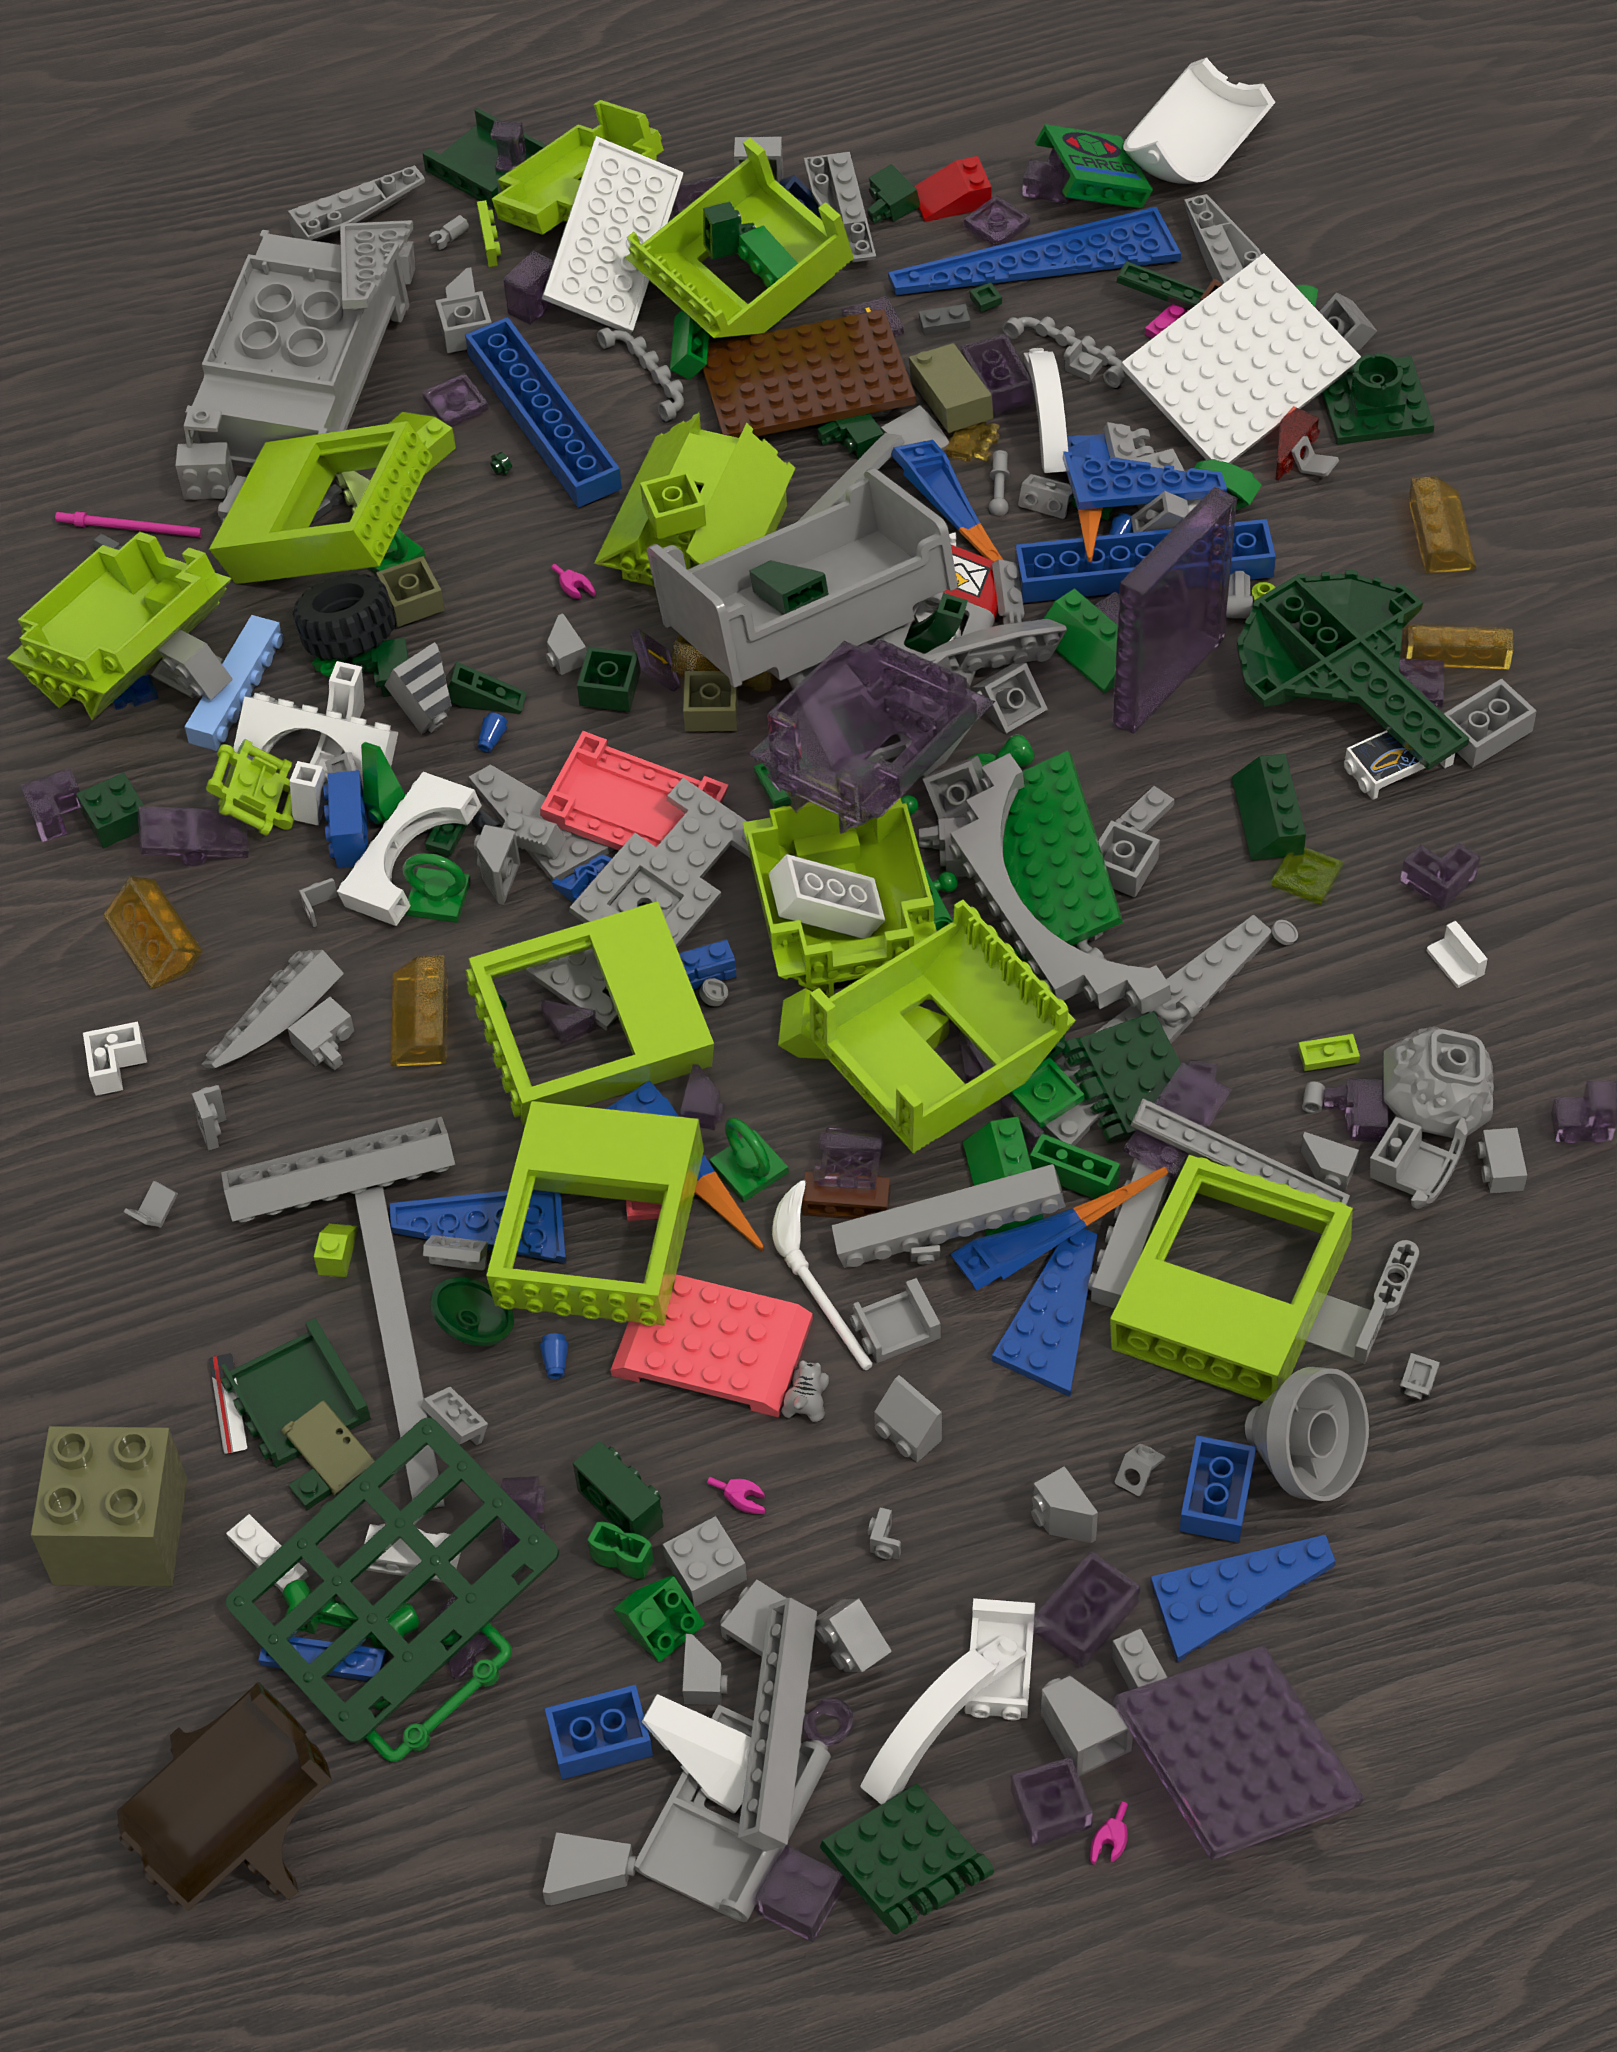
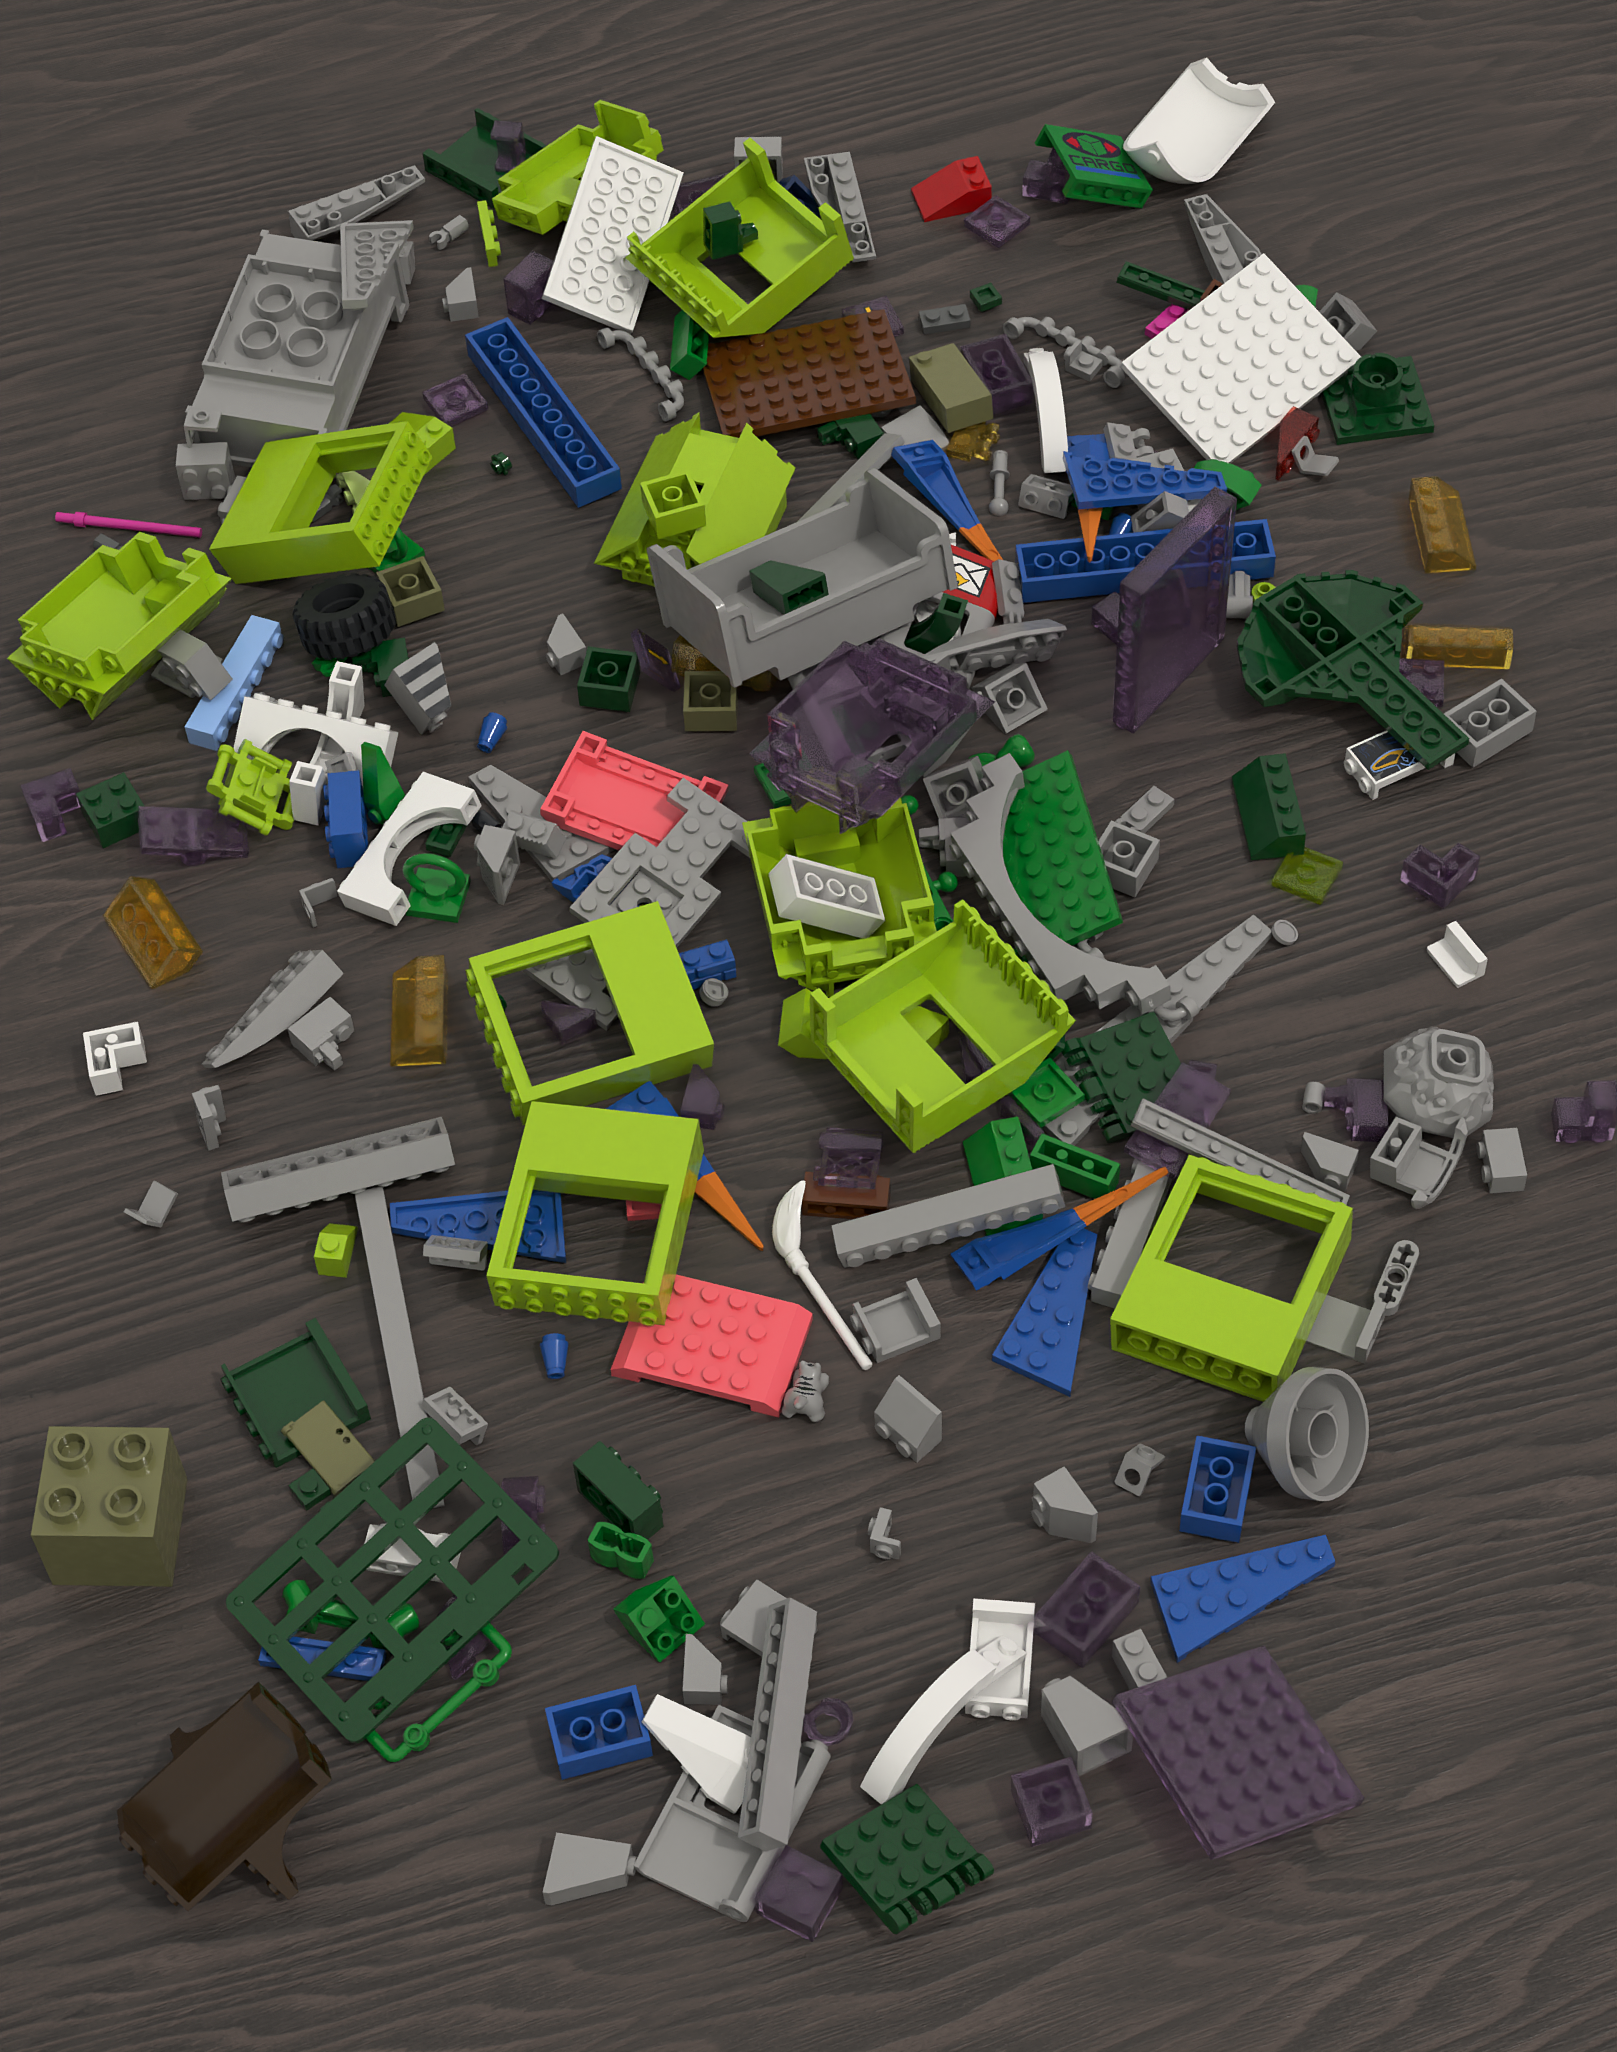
(138, 693): clear blue plate -> none
(229, 1419): sticker -> none
(259, 1546): white plate -> none
(461, 316): light grey slope -> none
(468, 1312): dark green dish -> none
(480, 691): dark green slope -> none
(571, 580): dark pink hand -> none
(704, 1561): light grey brick -> none
(736, 1494): dark pink hand -> none
(748, 1162): green tile -> none
(765, 255): green brick -> none
(851, 1636): light grey brick -> none
(892, 194): dark green hinge -> none
(925, 1255): light grey bracket -> none
(1089, 638): green slope -> none
(1094, 246): blue wing -> none
(1113, 1833): dark pink hand -> none
(1328, 1052): lime plate -> none
(1419, 1376): light grey bracket -> none

